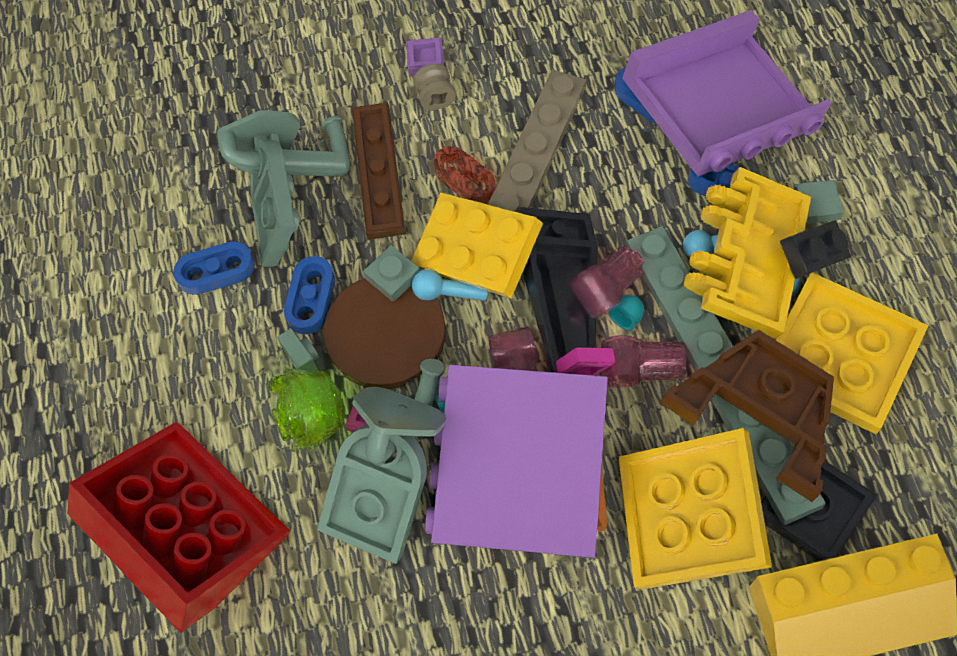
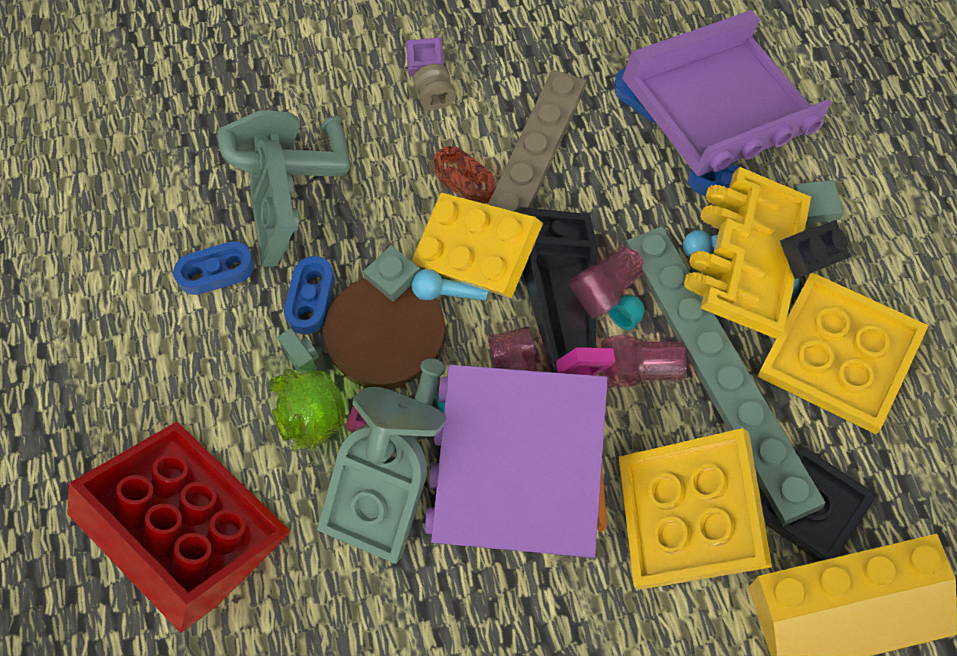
(378, 171): reddish brown tile -> none
(776, 391): reddish brown wing -> none

